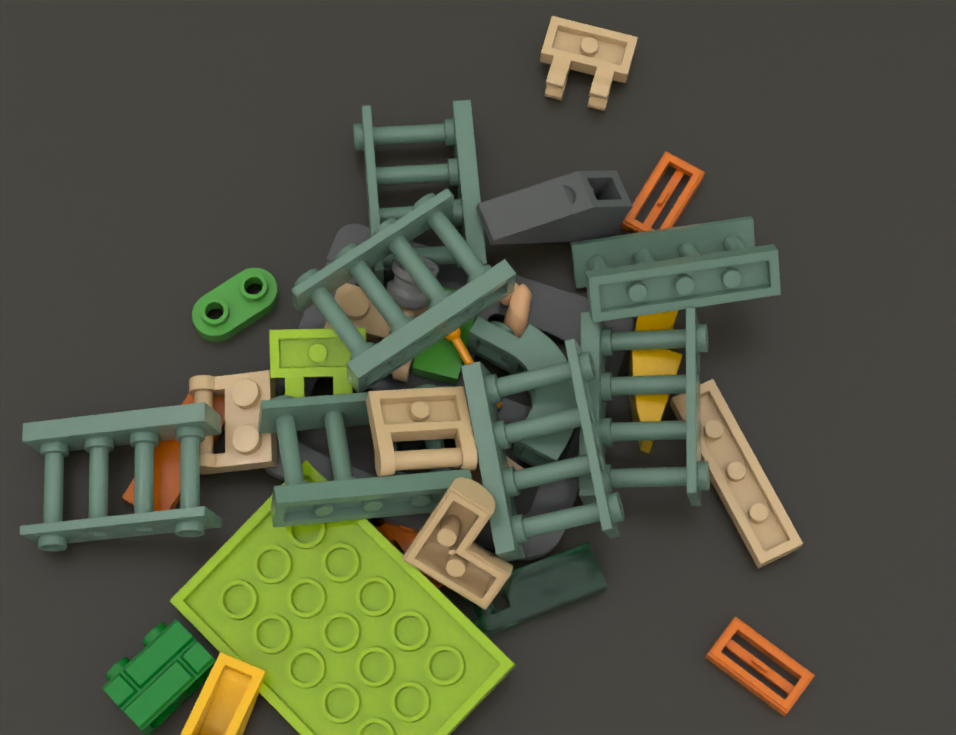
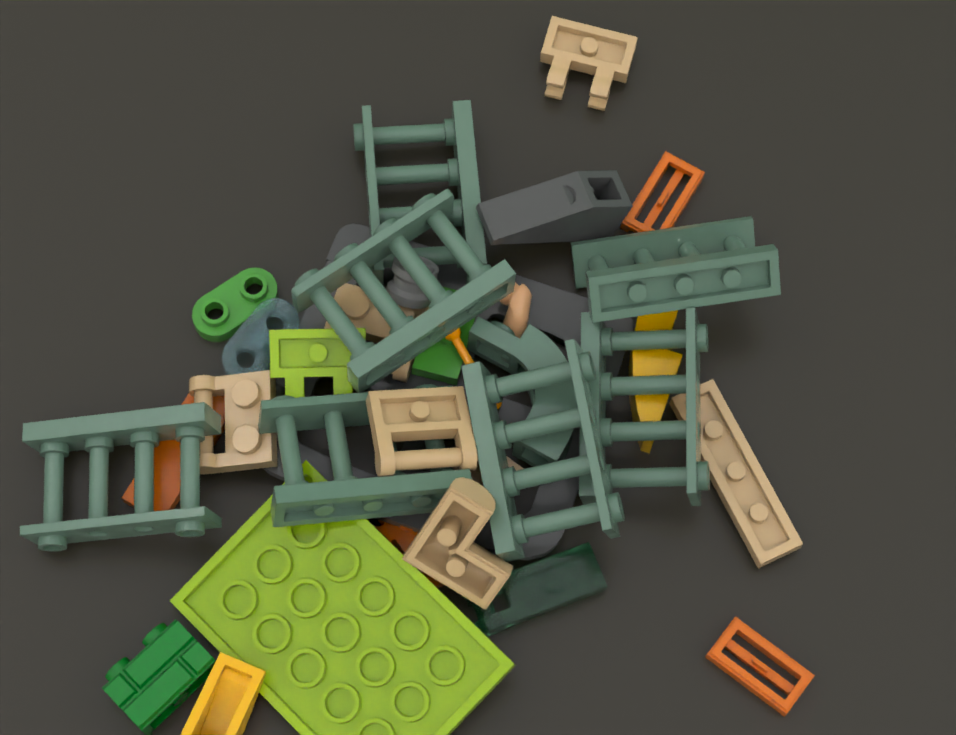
(254, 336): none -> clear light blue plate

